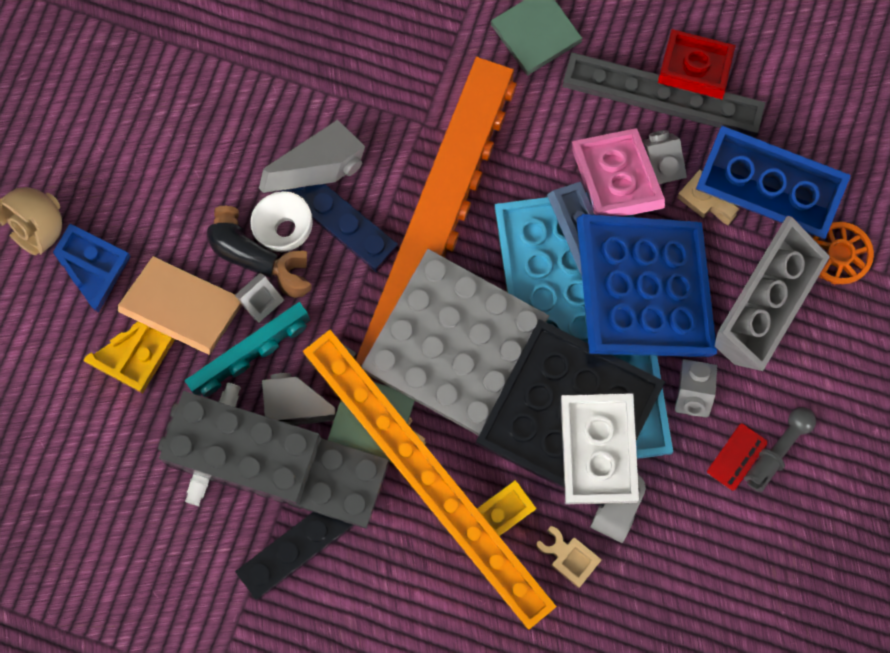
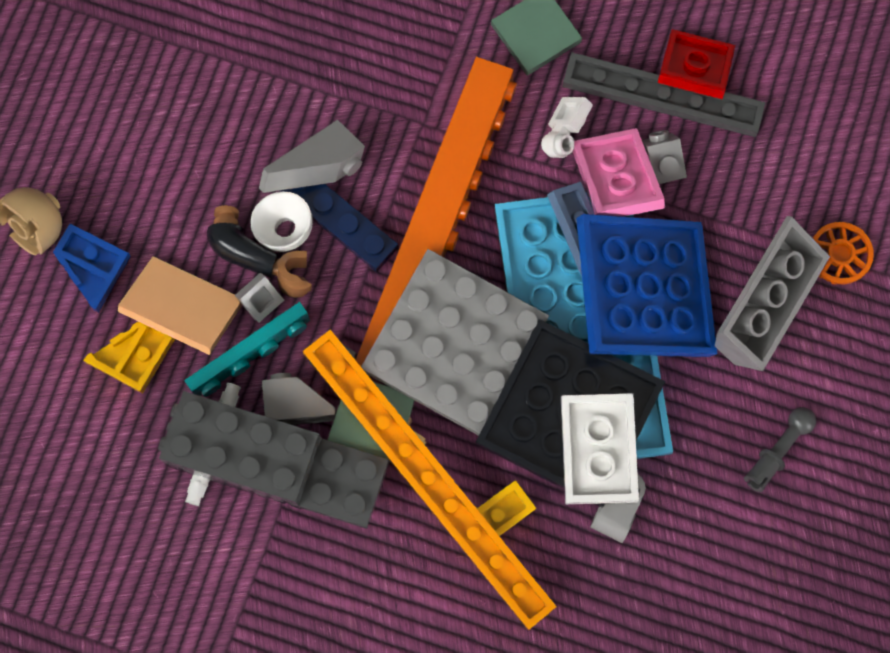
(290, 553): black plate -> none
(567, 119): none -> white plate
(572, 560): tan plate -> none
(696, 388): light grey bracket -> none
(704, 203): tan plate -> none
(737, 457): red sticker -> none
(772, 181): blue slope -> none

